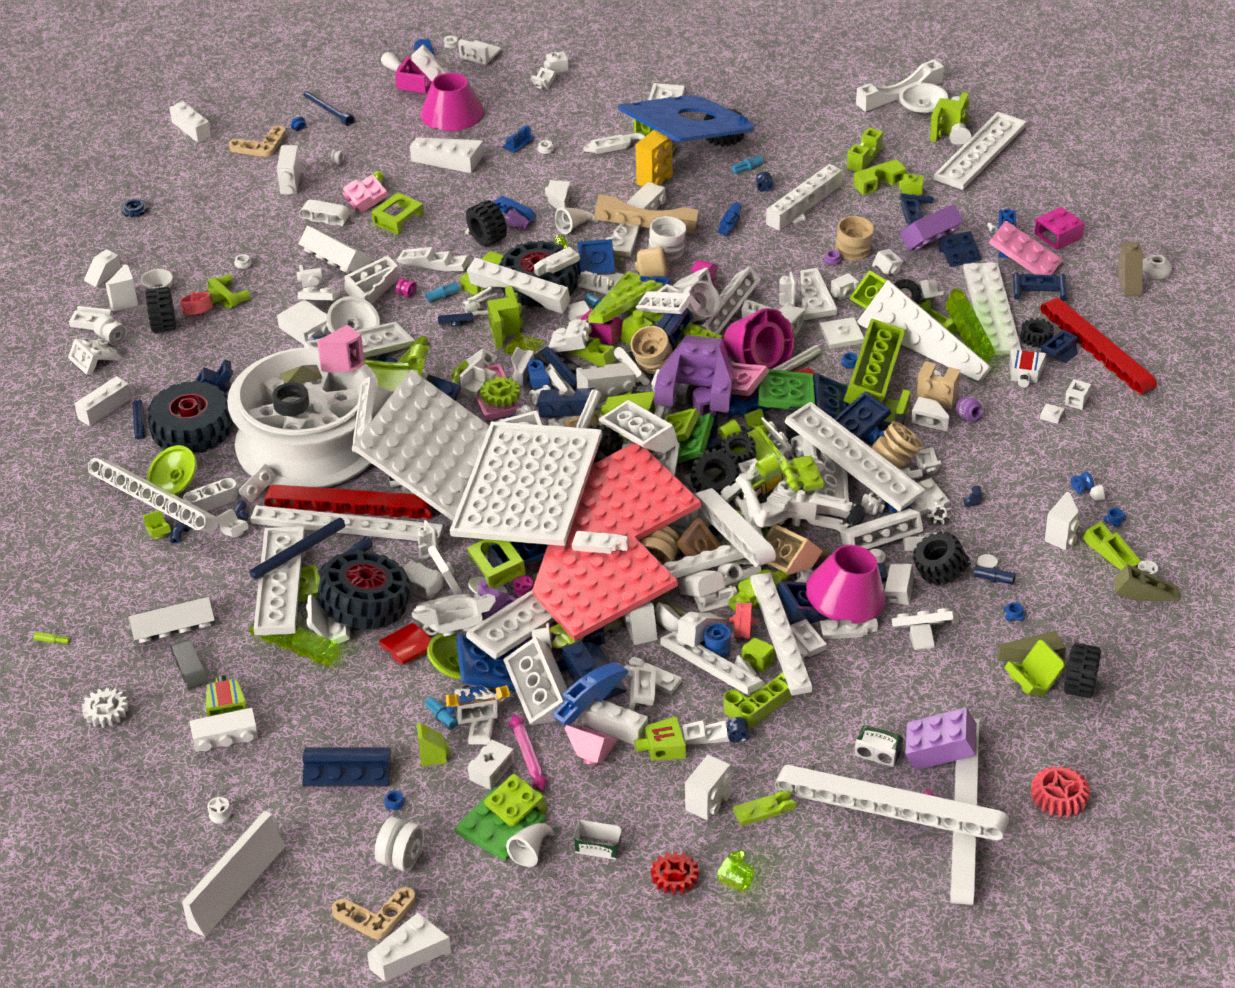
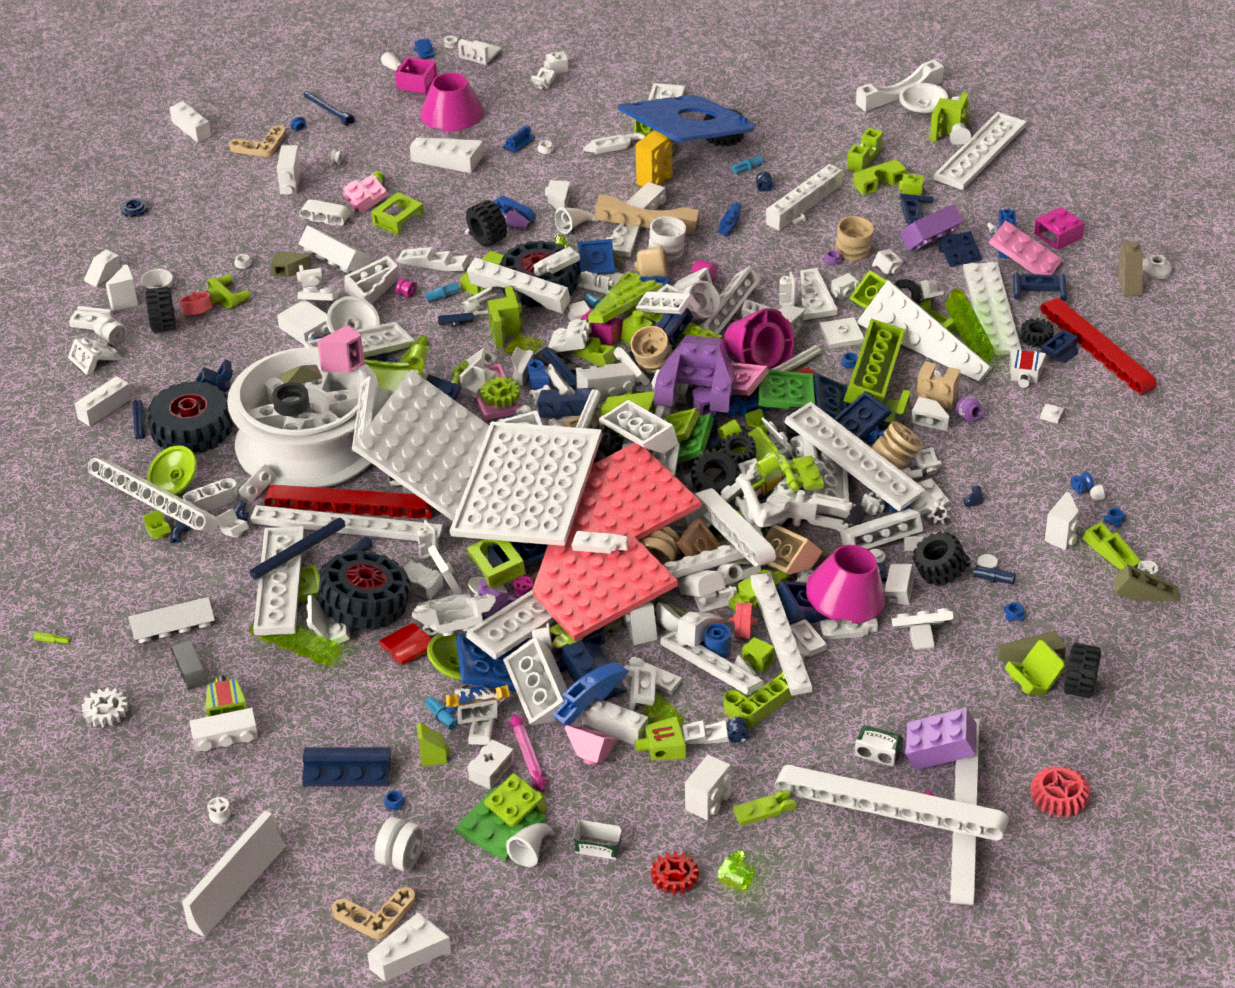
(287, 263): none -> olive slope
(426, 62): white arch -> none
(660, 710): none -> clear neon green hinge
(1077, 394): white brick -> none

